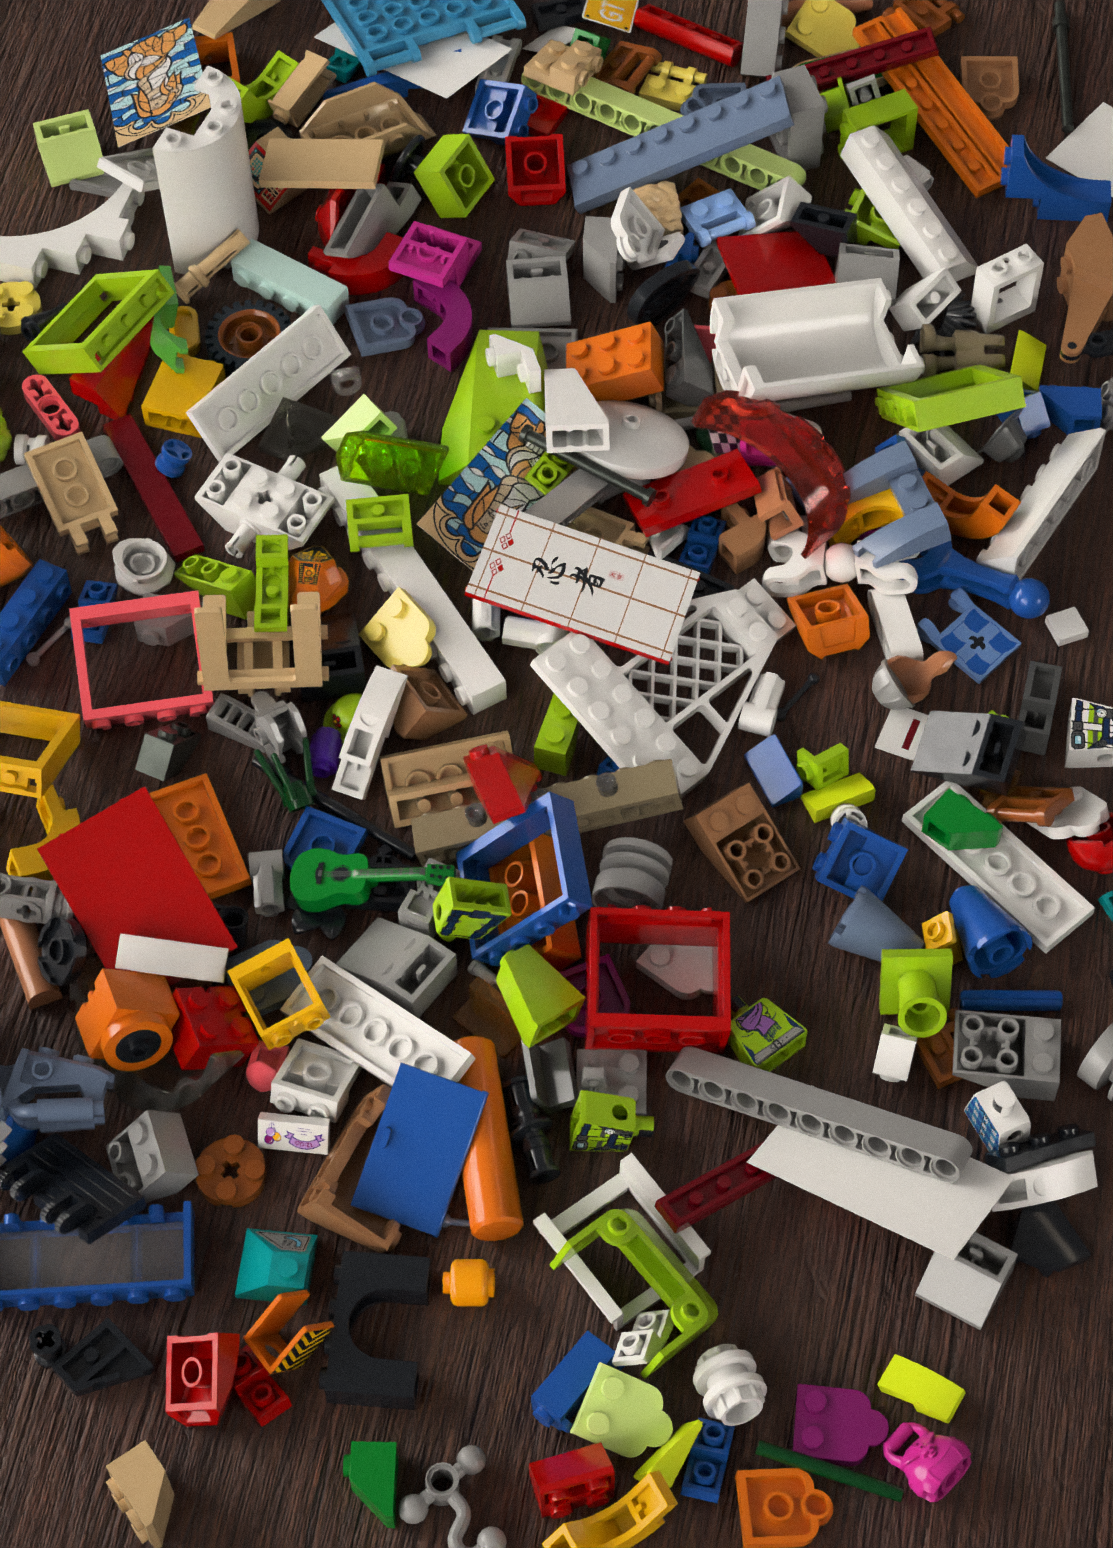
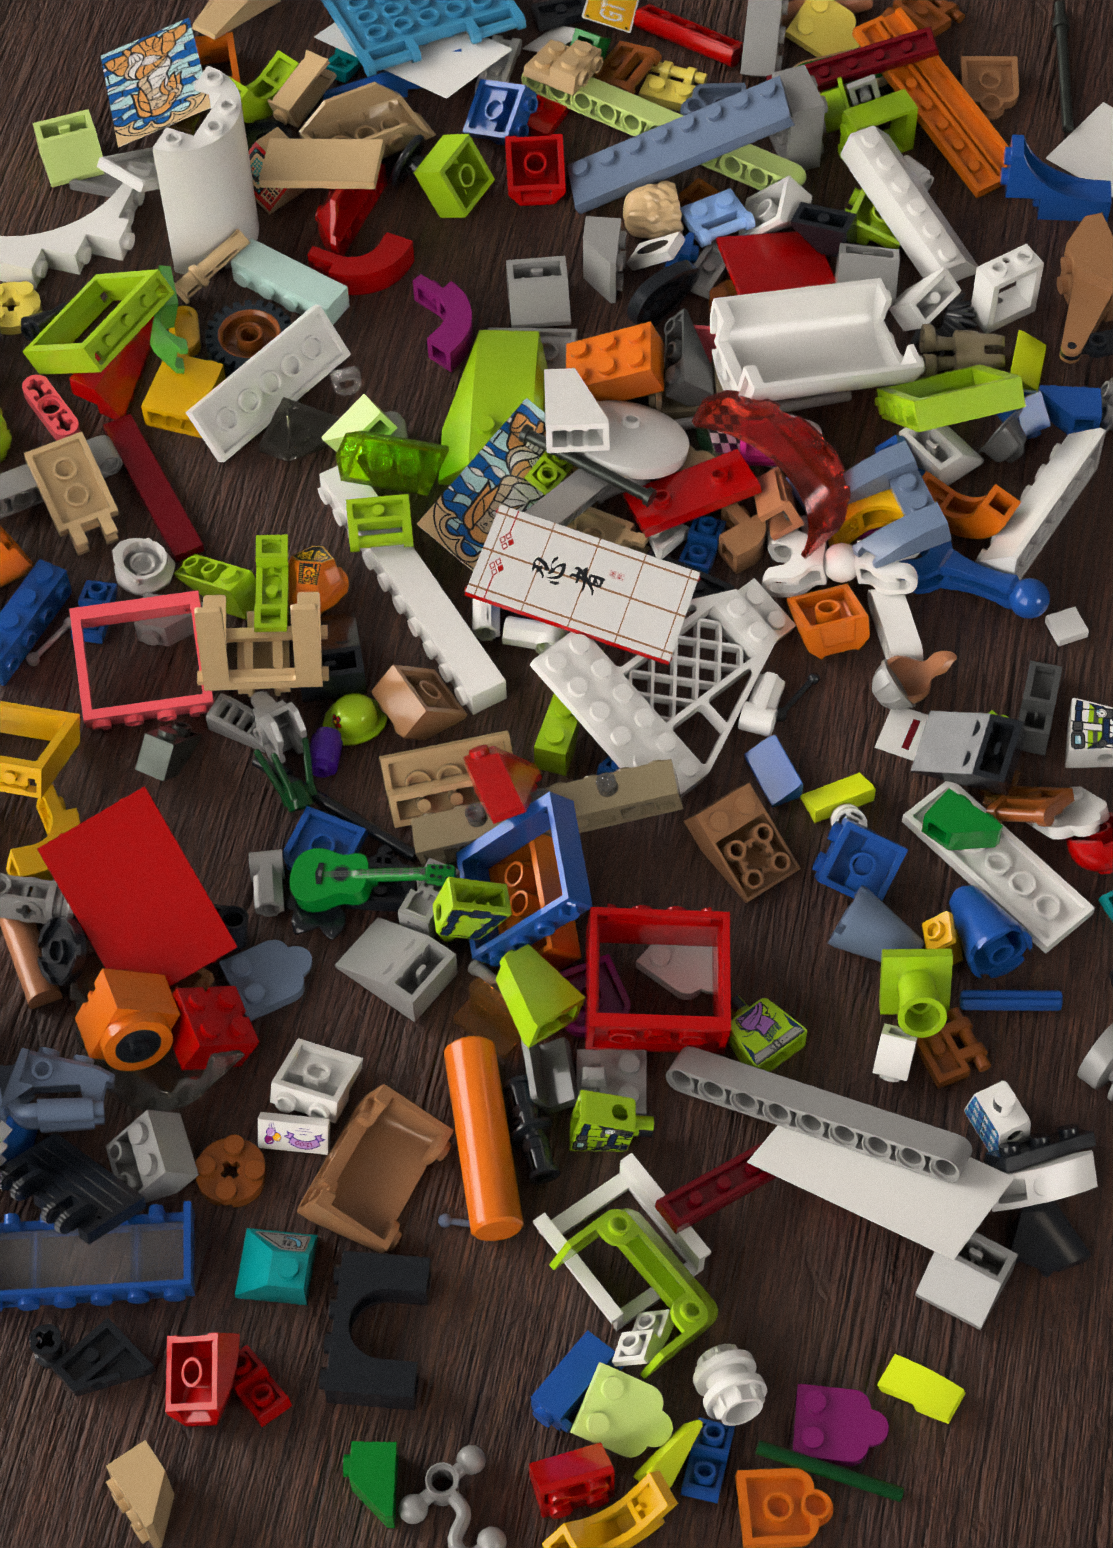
(24, 443): white wheel -> none
(171, 958): white slope -> none
(173, 458): blue wheel -> none
(203, 834): orange plate -> none
(262, 502): white slope -> none
(263, 969): yellow window -> none
(264, 1065): coral plate -> none
(272, 1321): orange piece -> none
(368, 731): white slope -> none
(370, 217): light grey slope -> none
(376, 1029): white plate -> none
(383, 325): sand blue plate -> none
(400, 632): light yellow plate -> none
(419, 1163): blue container -> none
(434, 255): dark pink bracket -> none
(469, 1282): light orange head -> none
(514, 358): white slope -> none
(533, 244): light grey bracket -> none
(632, 874): light grey wheel -> none
(635, 228): white plate -> none
(824, 767): lime bracket -> none
(931, 1462): dark pink piece -> none
(973, 637): medium blue flag -> none
(1010, 1050): light grey slope -> none

